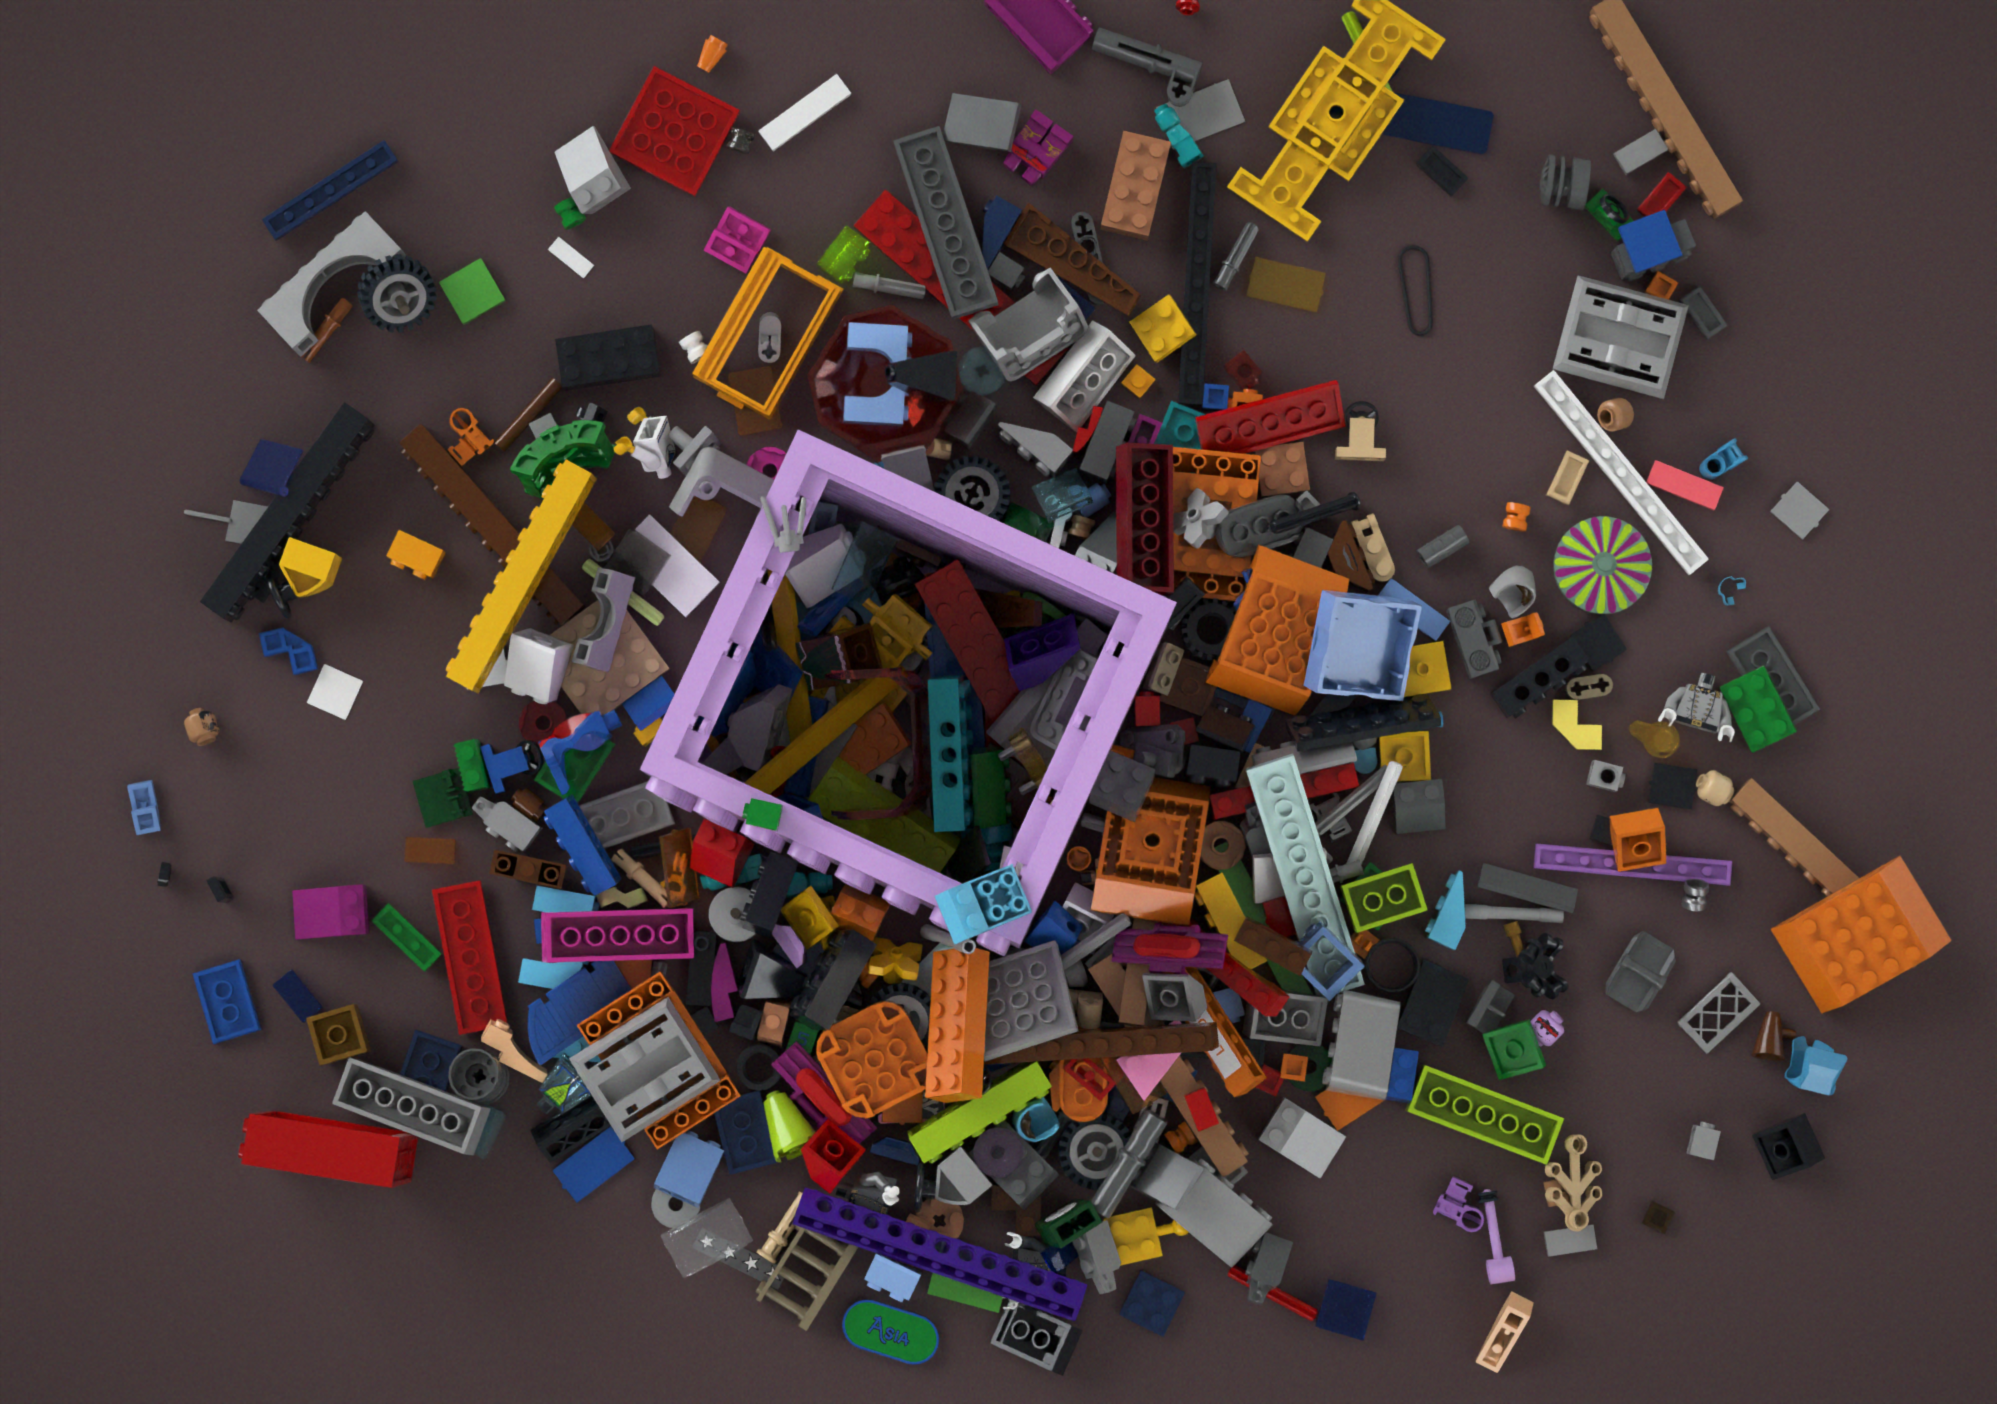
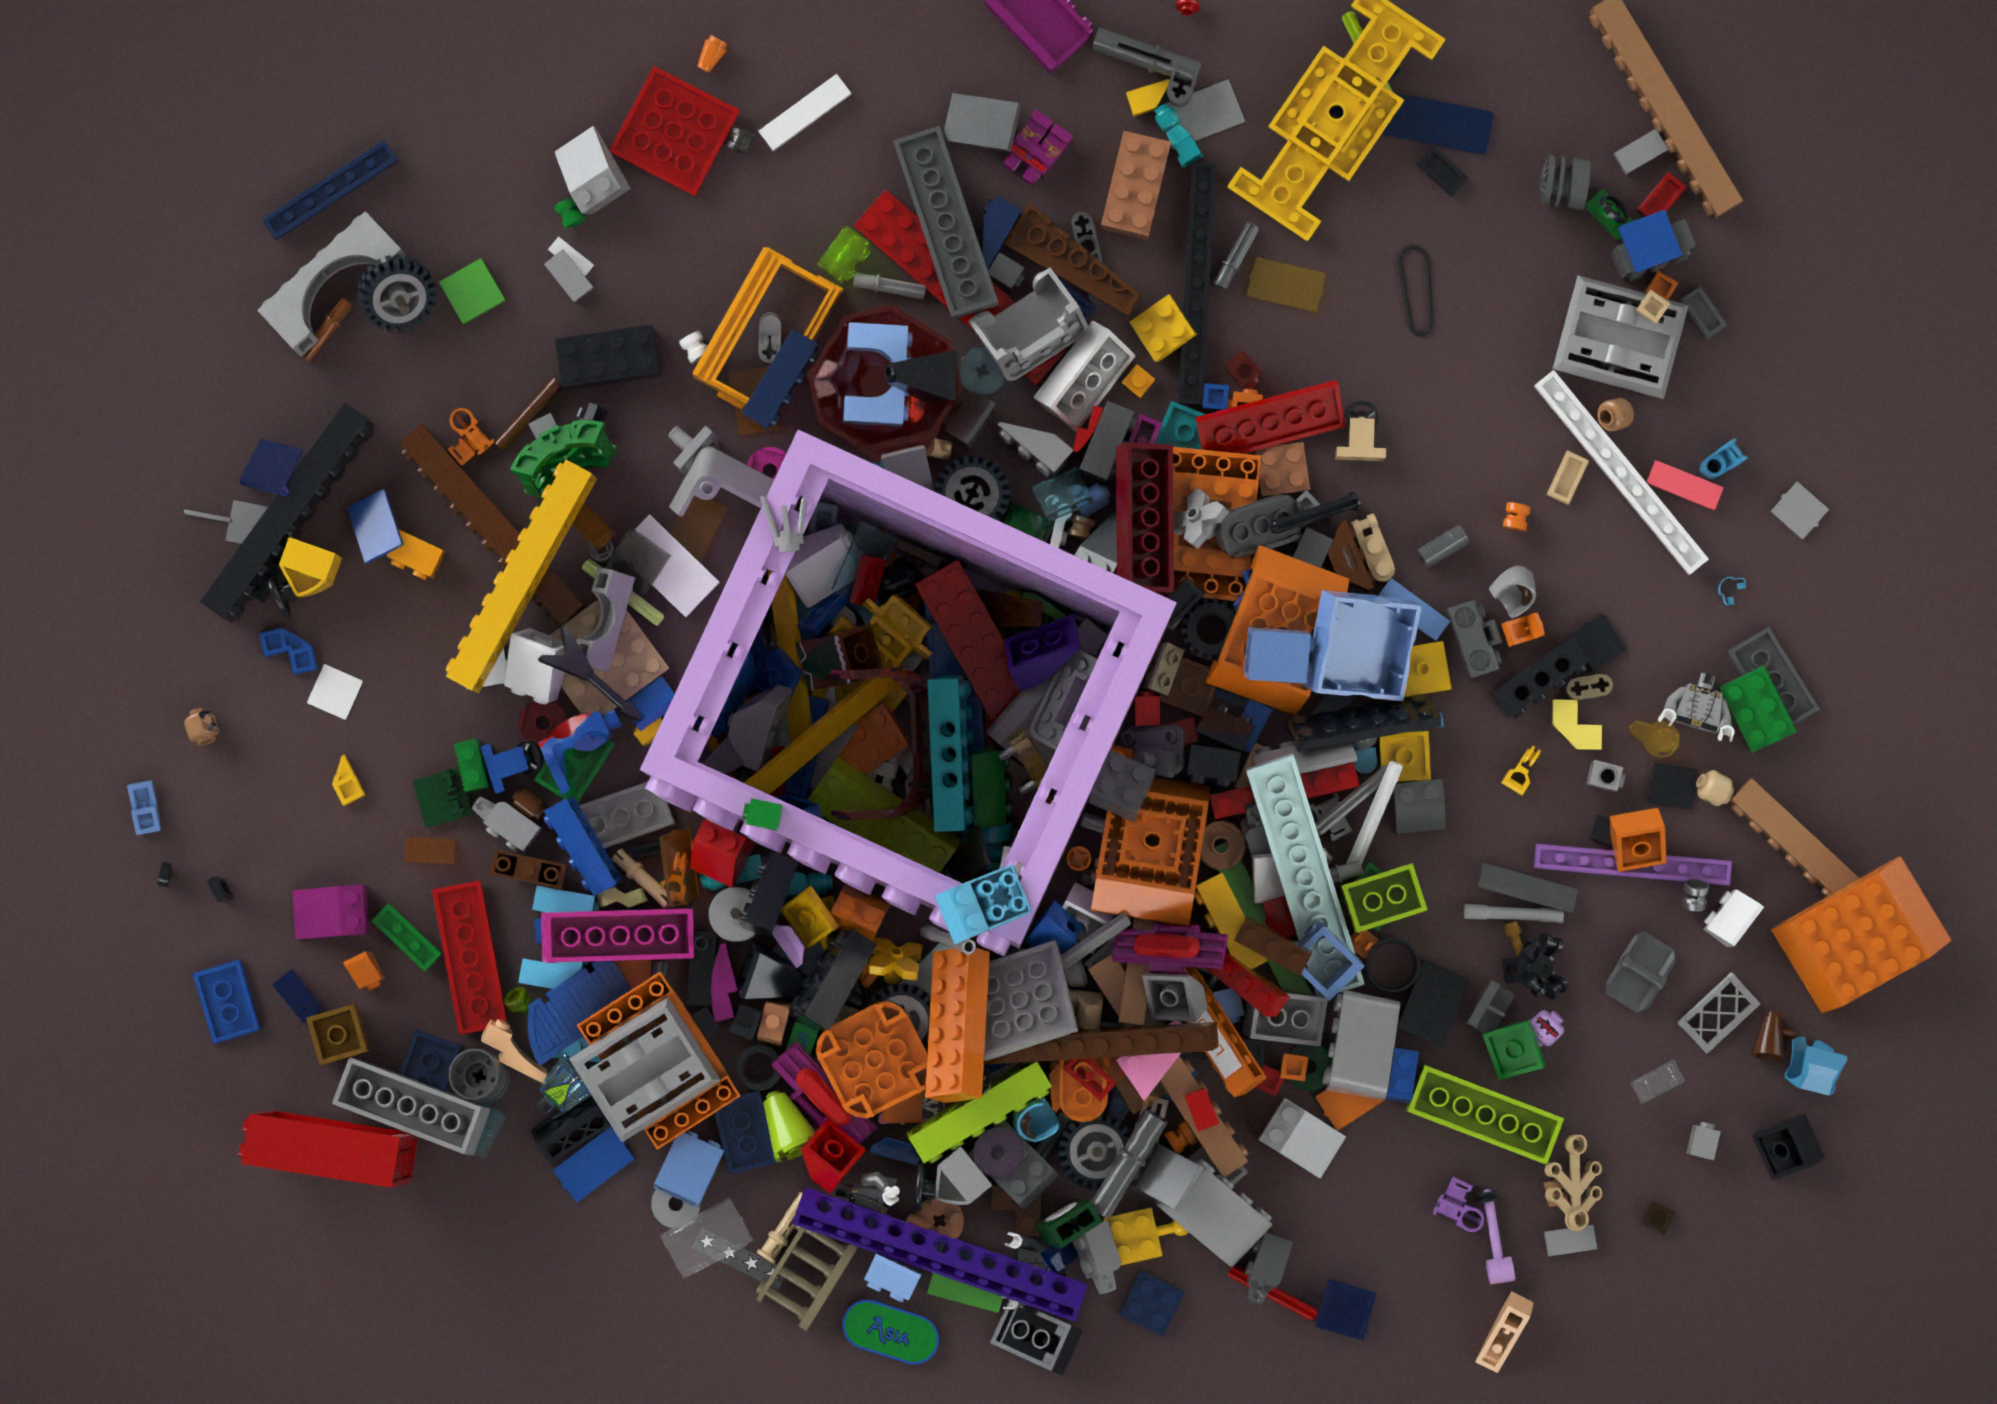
(346, 783): none -> yellow tile
(364, 971): none -> orange slope
(375, 526): none -> piece
(517, 1000): none -> clear neon green tile
(569, 275): none -> light grey tile
(576, 664): none -> black piece
(651, 443): white torso -> none
(737, 239): dark pink slope -> none
(780, 379): none -> dark blue brick
(867, 579): none -> red plate
(1147, 97): none -> yellow tile
(1278, 655): none -> medium blue brick
(1450, 919): medium azure slope -> none
(1529, 755): none -> yellow piece
(1602, 565): dish -> none
(1652, 307): none -> tan plate
(1657, 1081): none -> clear tile
(1732, 917): none -> white slope

